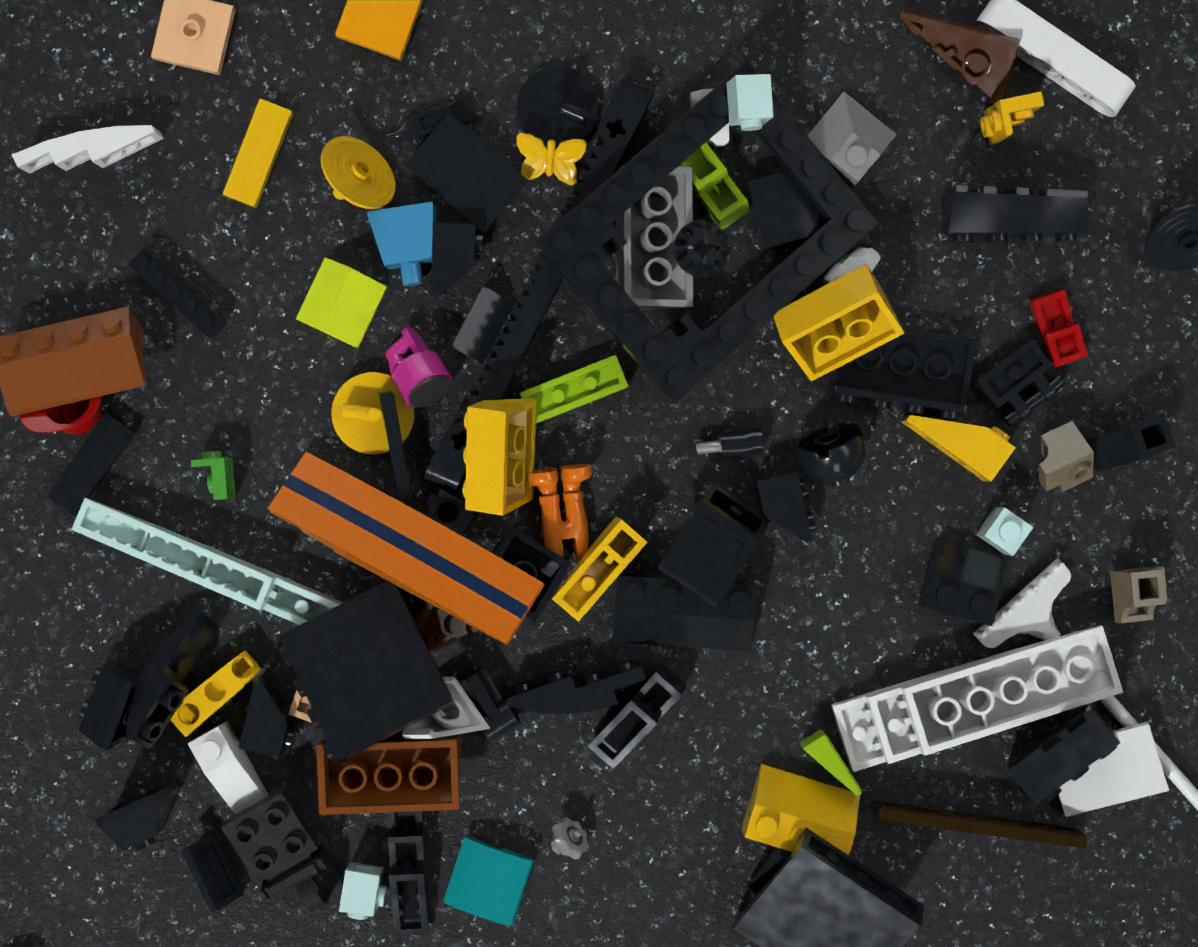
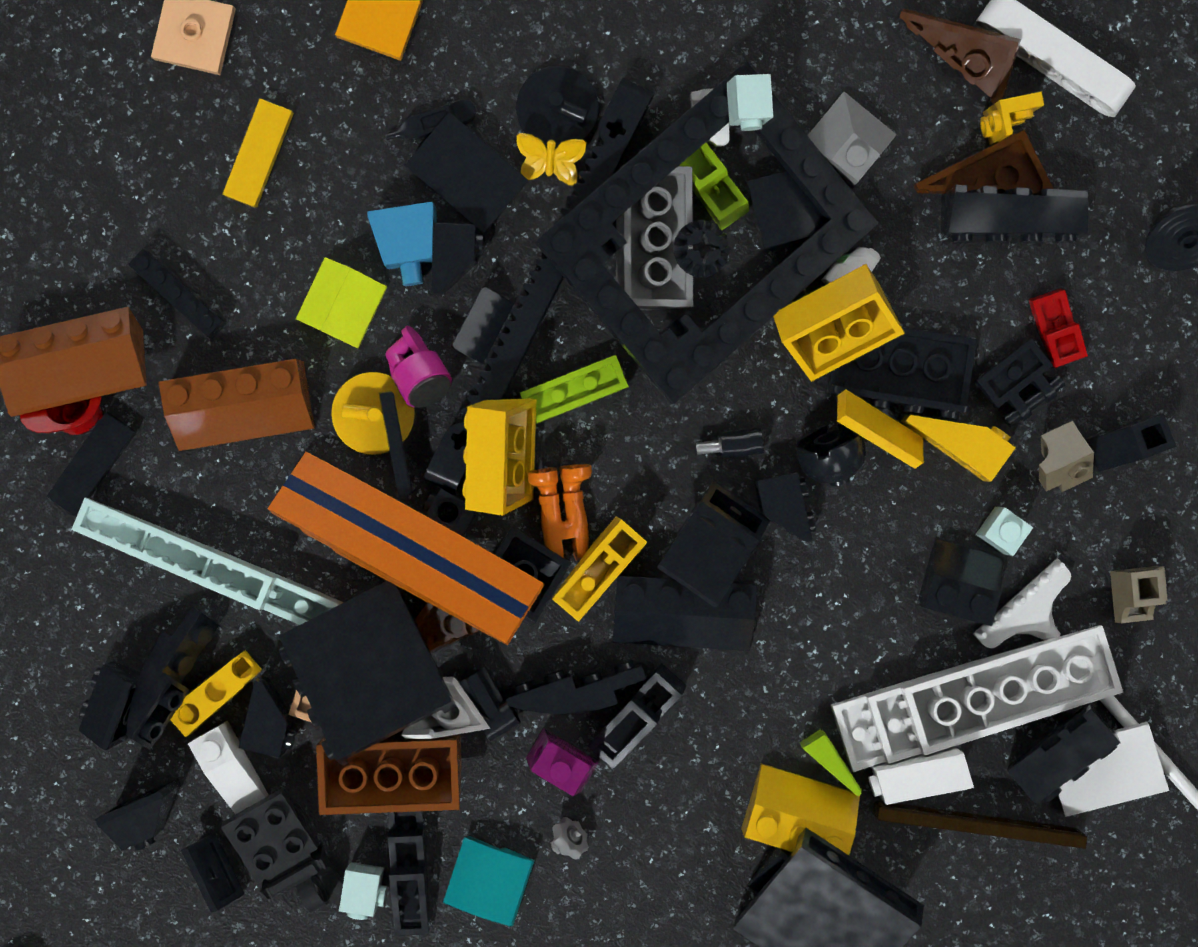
(100, 145): white slope -> none
(221, 479): bright green bracket -> none
(237, 404): none -> dark orange slope
(357, 173): yellow shield -> none
(560, 763): none -> magenta torso
(880, 429): none -> yellow tile
(921, 776): none -> white slope
(1003, 165): none -> reddish brown wing

